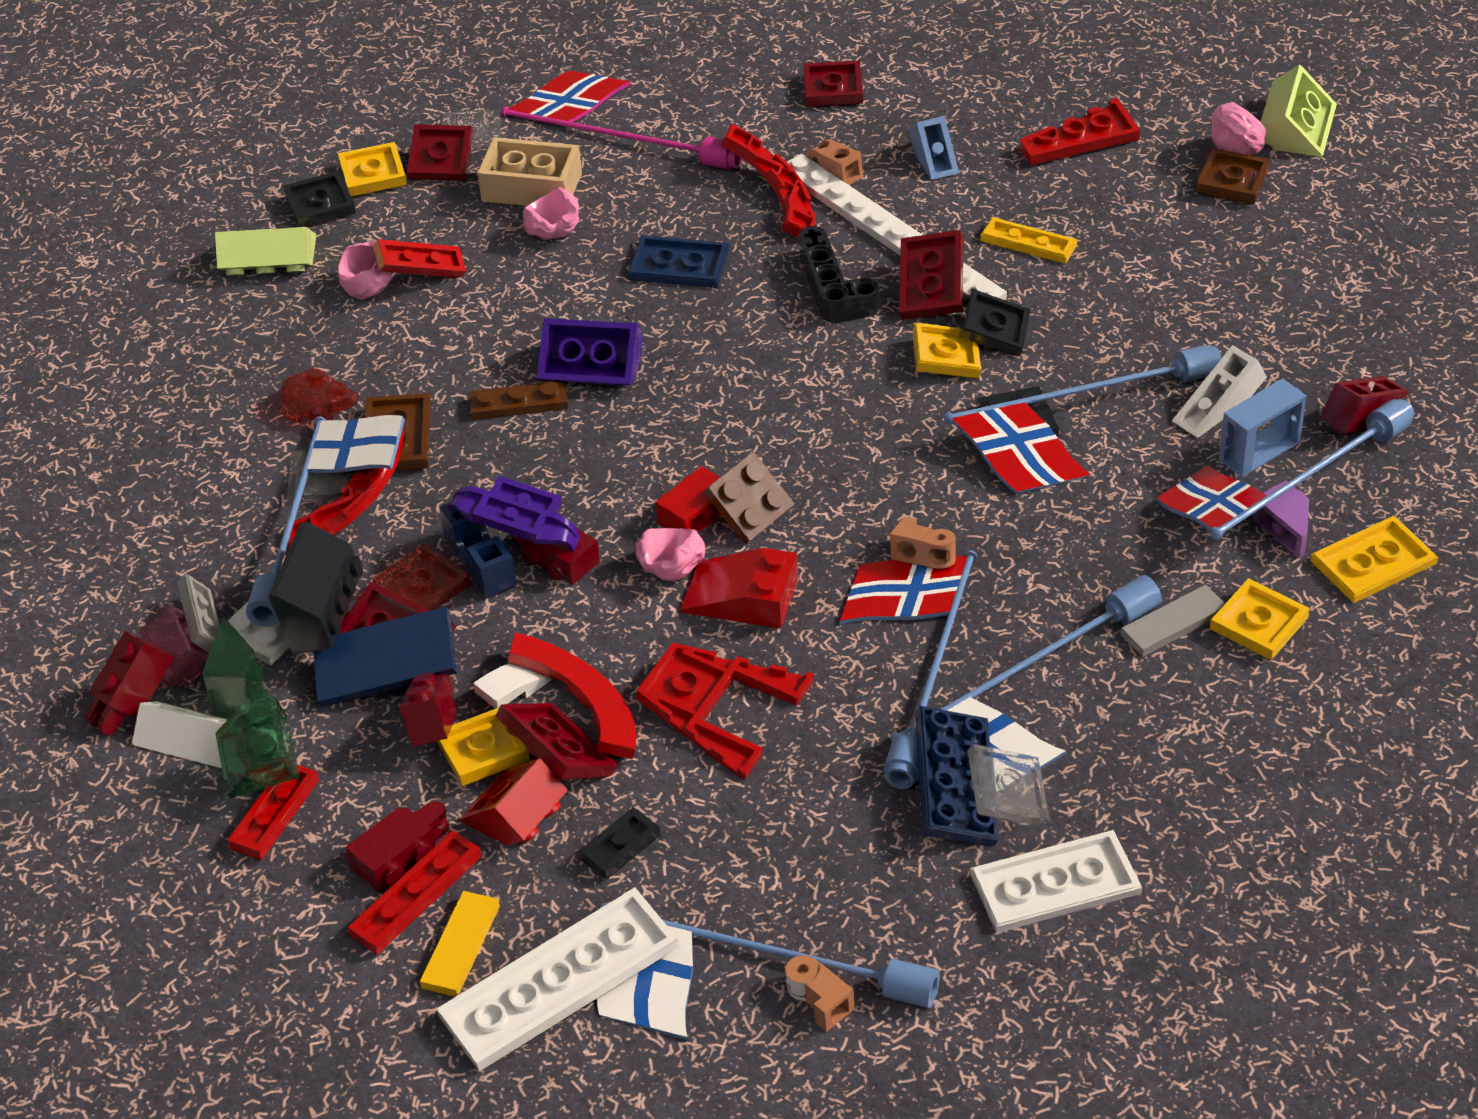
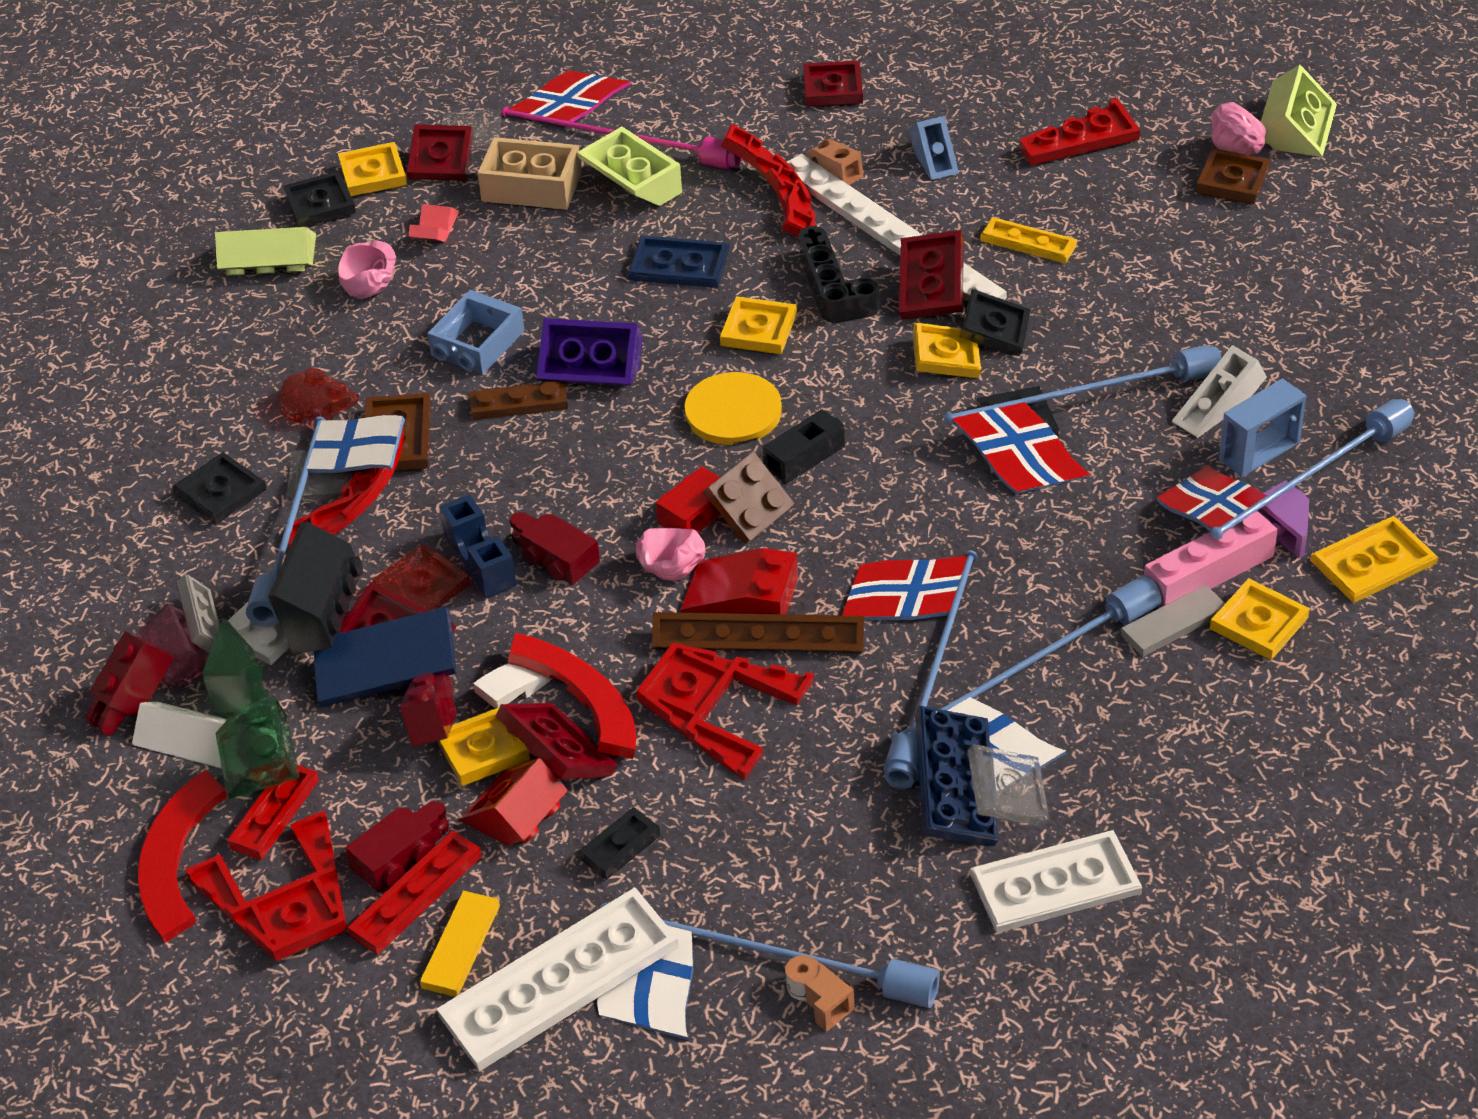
(163, 851): none -> red tile
(219, 488): none -> black plate
(292, 914): none -> red wing
(419, 258): red plate -> none
(434, 223): none -> coral slope
(476, 307): none -> medium blue window
(517, 511): dark purple plate -> none
(552, 215): bright pink hair -> none
(635, 166): none -> yellowish green slope
(733, 408): none -> yellow tile
(758, 325): none -> yellow plate
(759, 632): none -> reddish brown plate
(804, 446): none -> black brick
(922, 545): nougat leg -> none
(1212, 560): none -> bright pink brick
(1355, 399): dark red slope -> none

